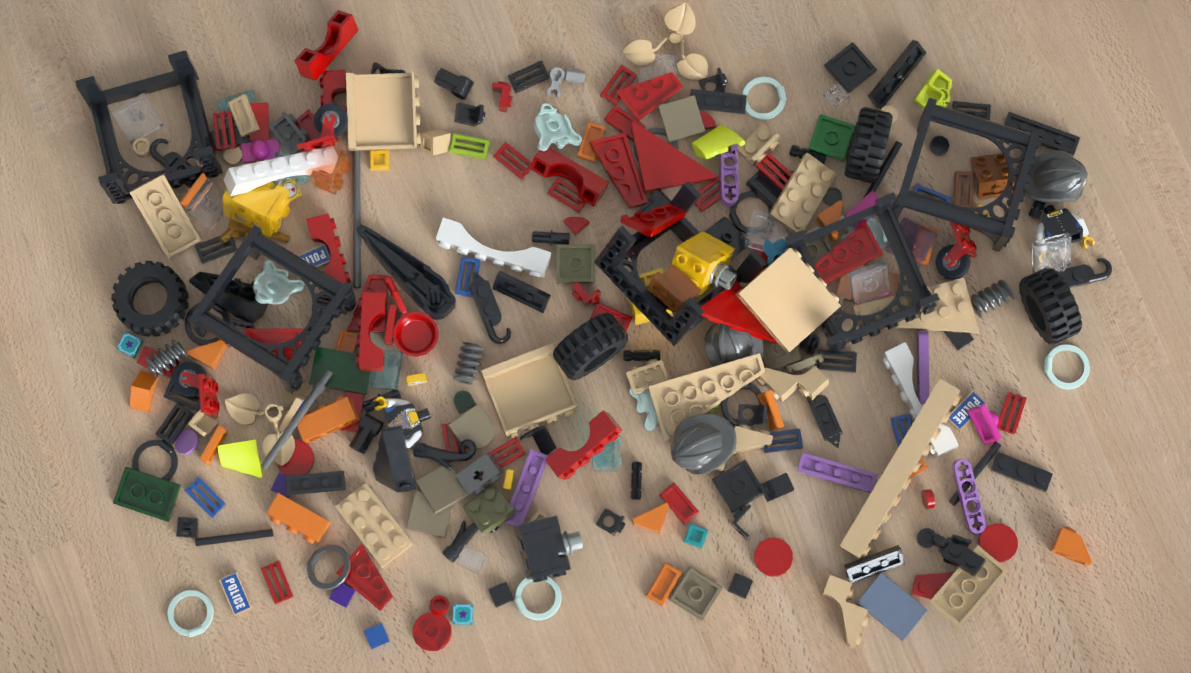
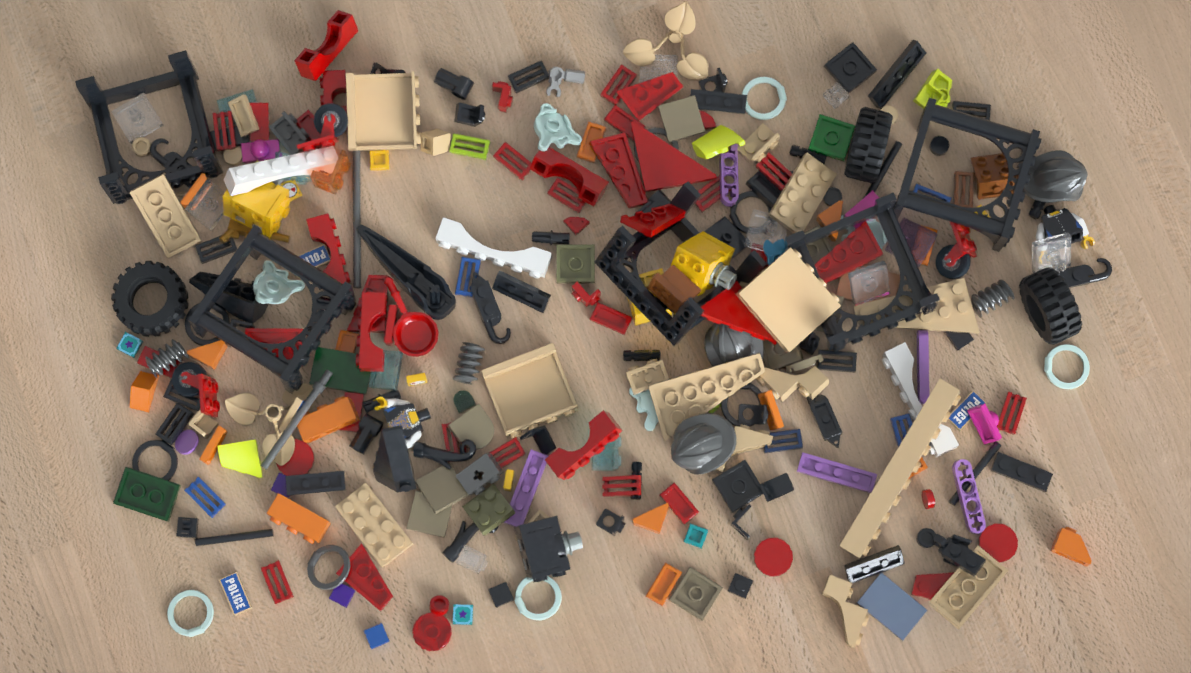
(590, 346): black tyre -> none
(607, 486): none -> red tile
(1051, 137): black plate -> none

